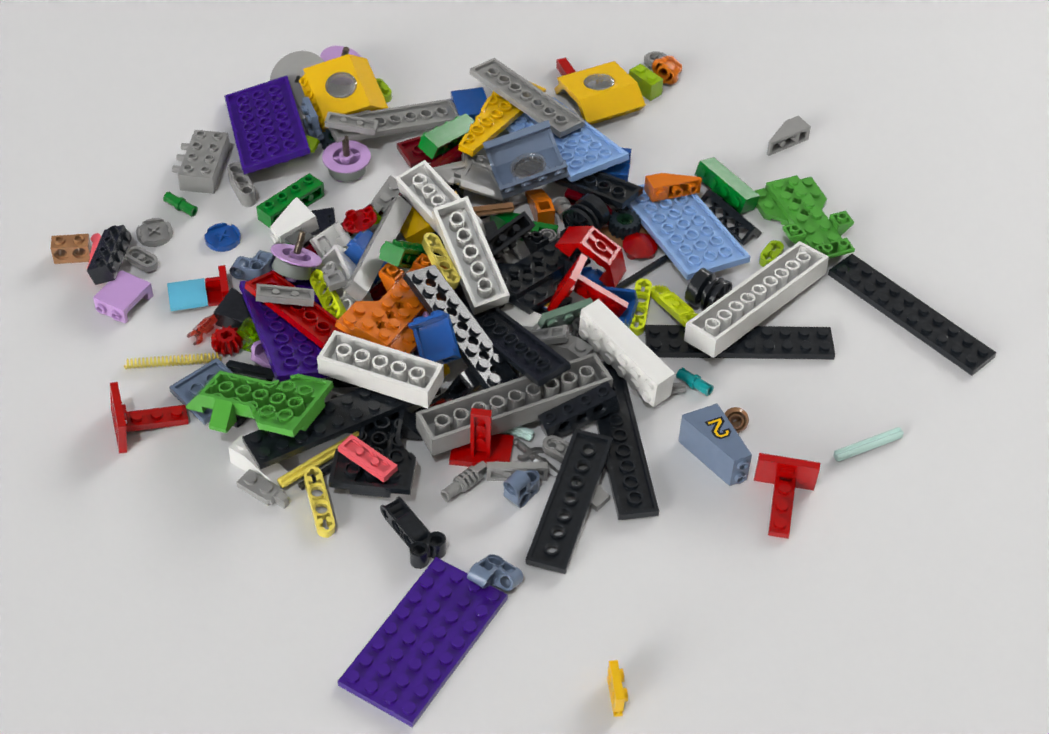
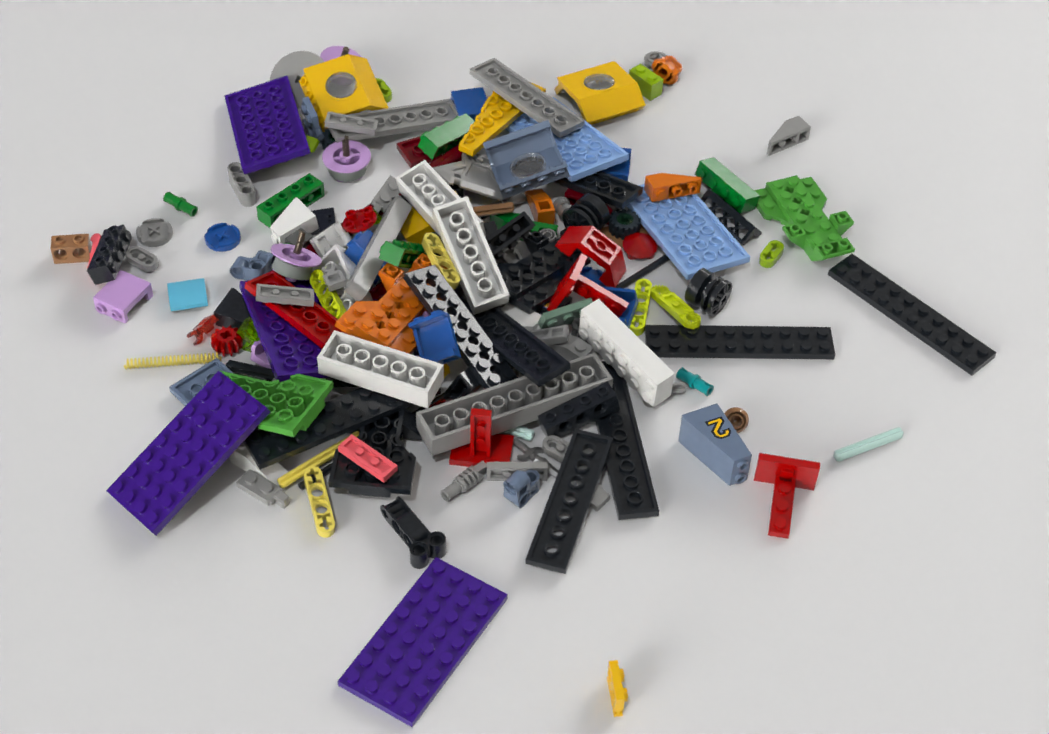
(141, 419): red piece -> none
(187, 452): none -> dark purple plate
(202, 161): light grey piece -> none
(217, 287): red panel -> none
(495, 571): sand blue piece -> none
(564, 66): red piece -> none
(755, 299): white brick -> none

